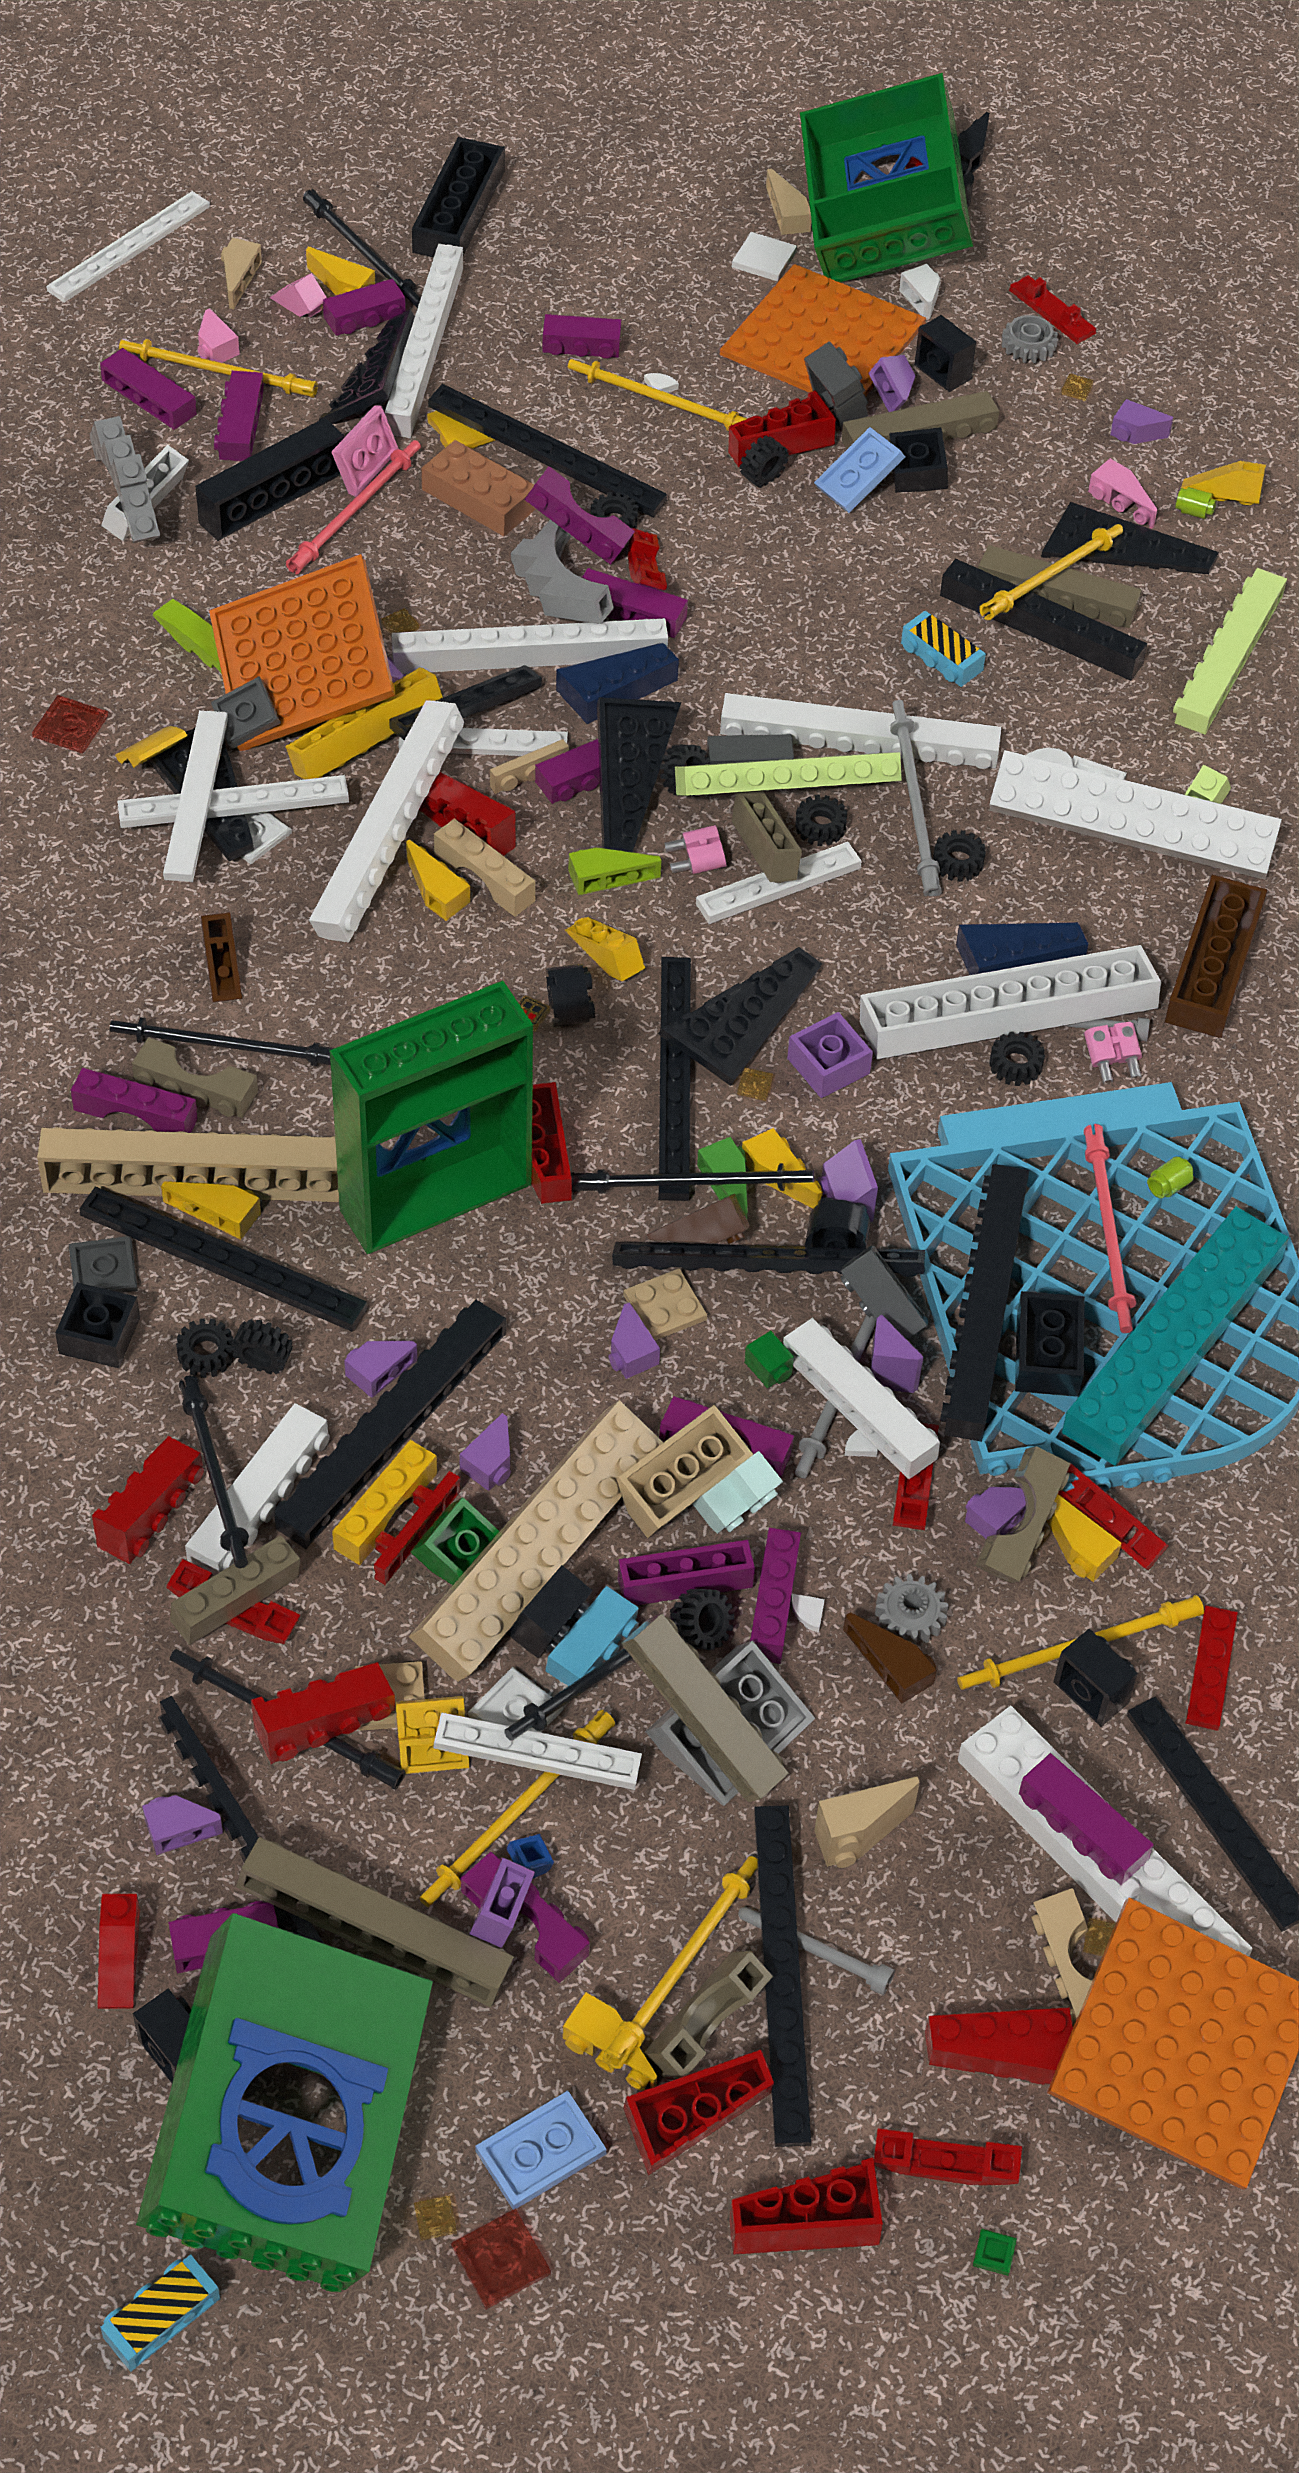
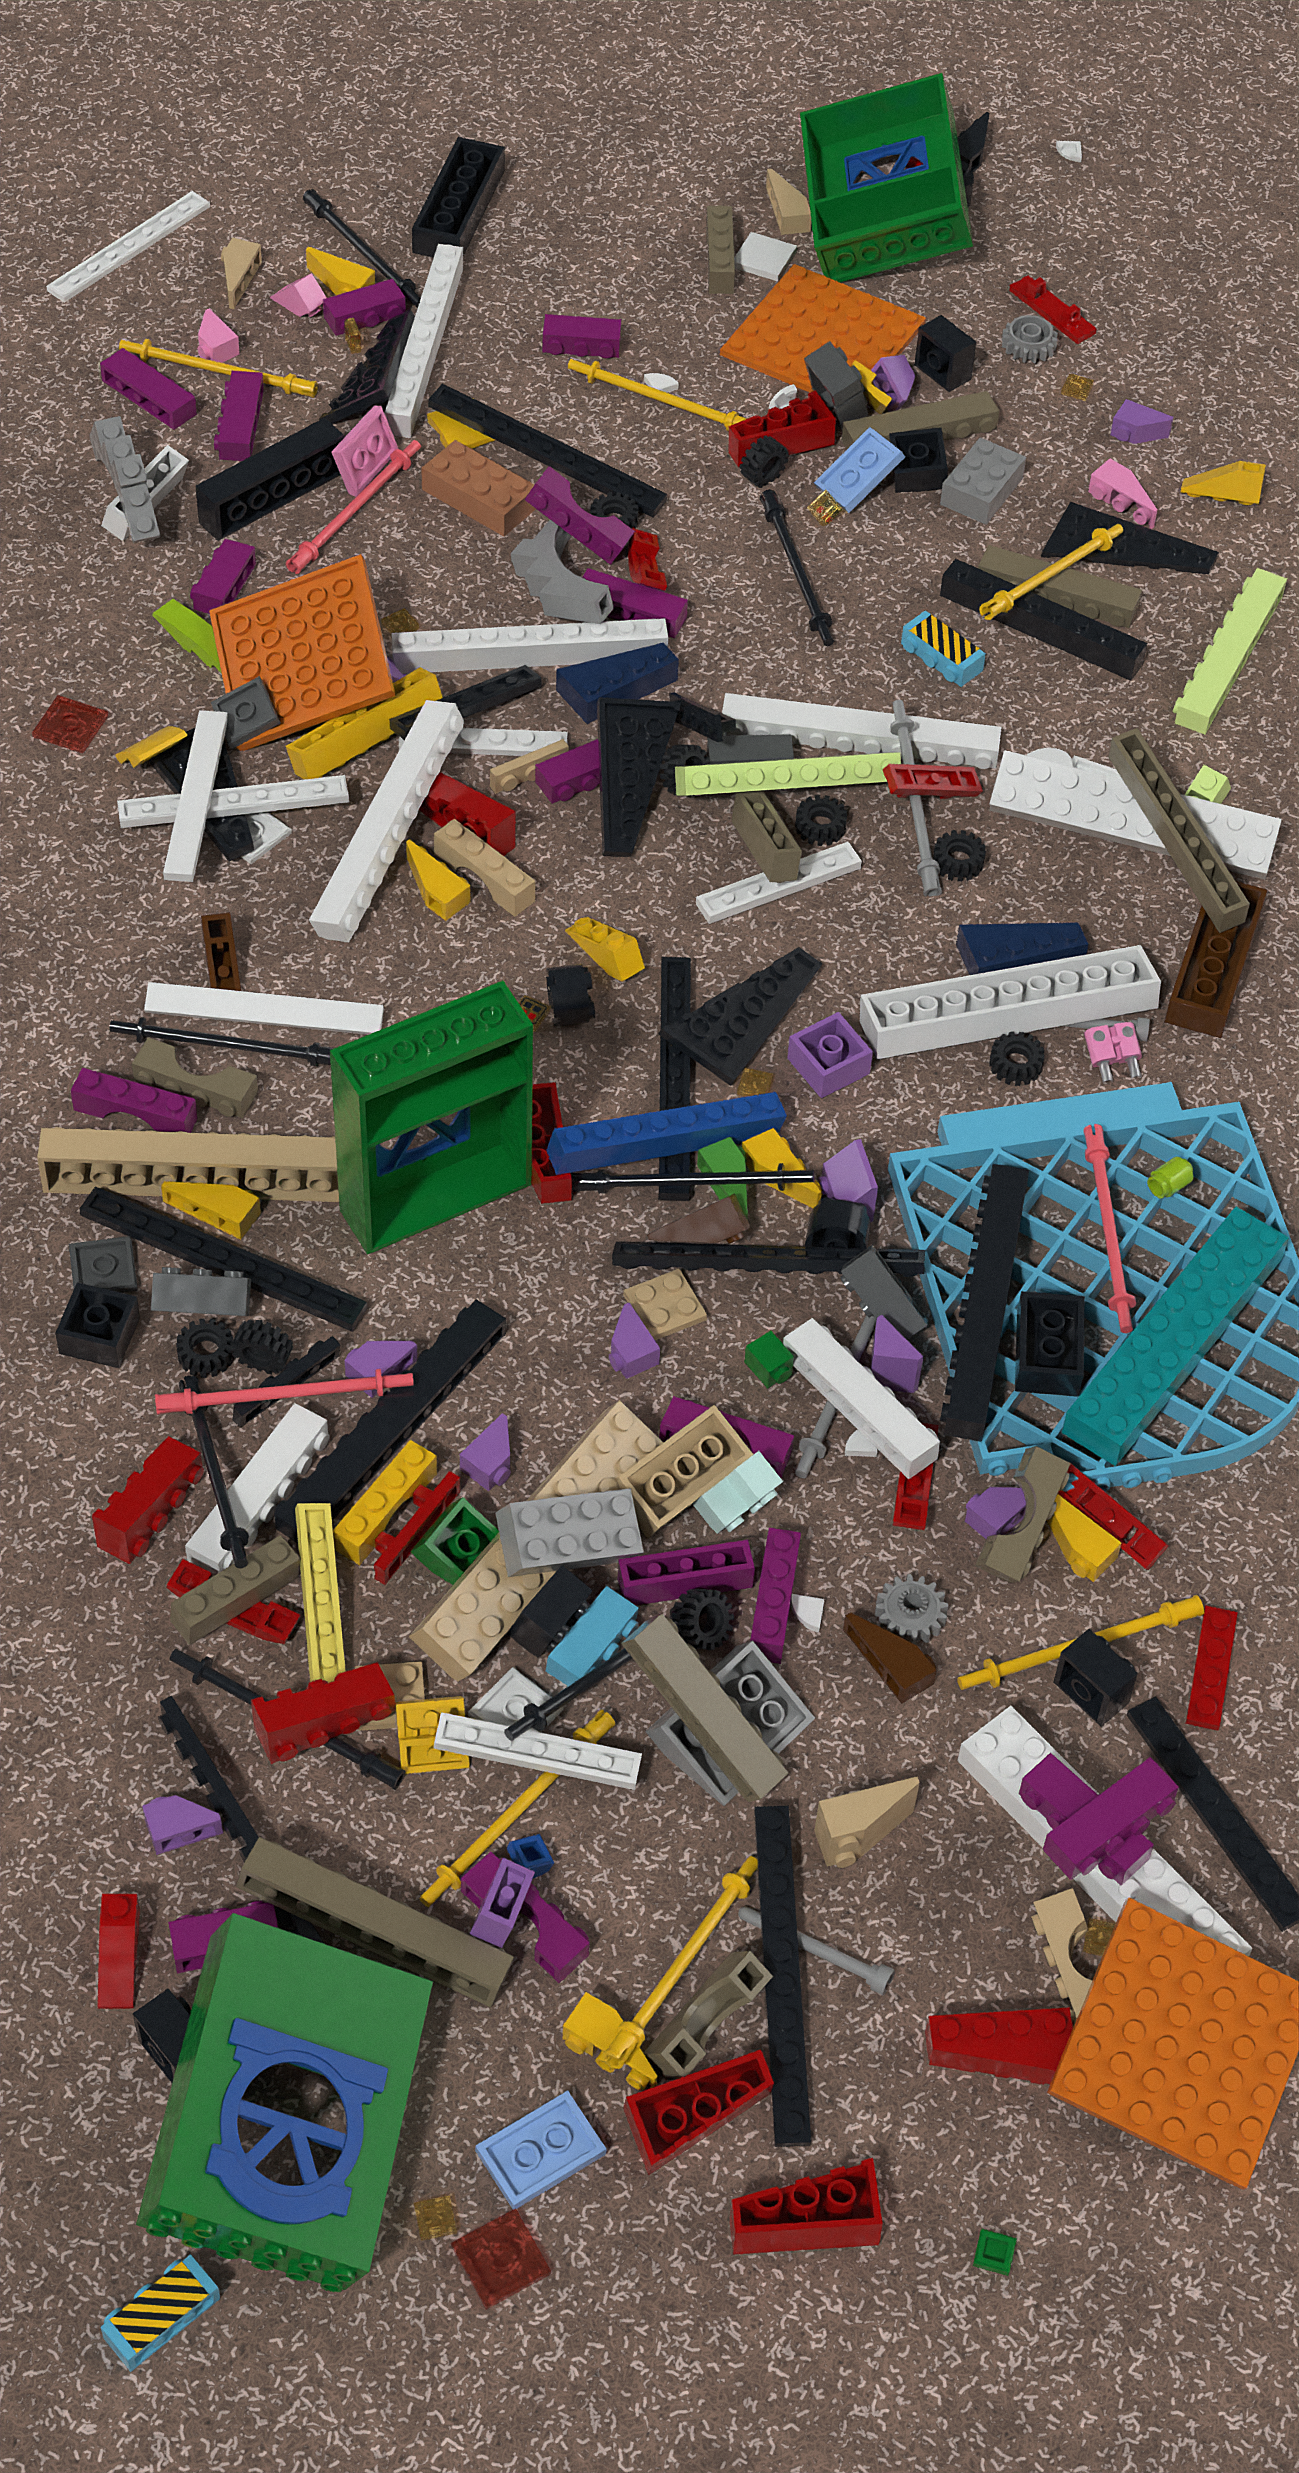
(190, 1400): none -> coral bar
(201, 1292): none -> dark grey brick
(223, 576): none -> magenta brick
(263, 1008): none -> white tile
(294, 1372): none -> black plate
(320, 1591): none -> light yellow plate
(352, 335): none -> clear yellow tile
(568, 1532): none -> light grey brick
(607, 868): lime slope -> none
(662, 1132): none -> blue brick
(702, 719): none -> black bracket
(702, 848): bright pink piece -> none
(720, 250): none -> dark tan arch
(775, 514): none -> black bar
(783, 397): none -> white tile
(825, 508): none -> clear yellow tile
(876, 398): none -> yellow slope
(921, 288): white slope -> none
(932, 780): none -> red hinge
(947, 2161): red slope -> none
(983, 480): none -> light grey brick
(1070, 150): none -> white tile
(1110, 1819): none -> magenta brick
(1178, 830): none -> dark tan brick
(1195, 502): lime brick -> none

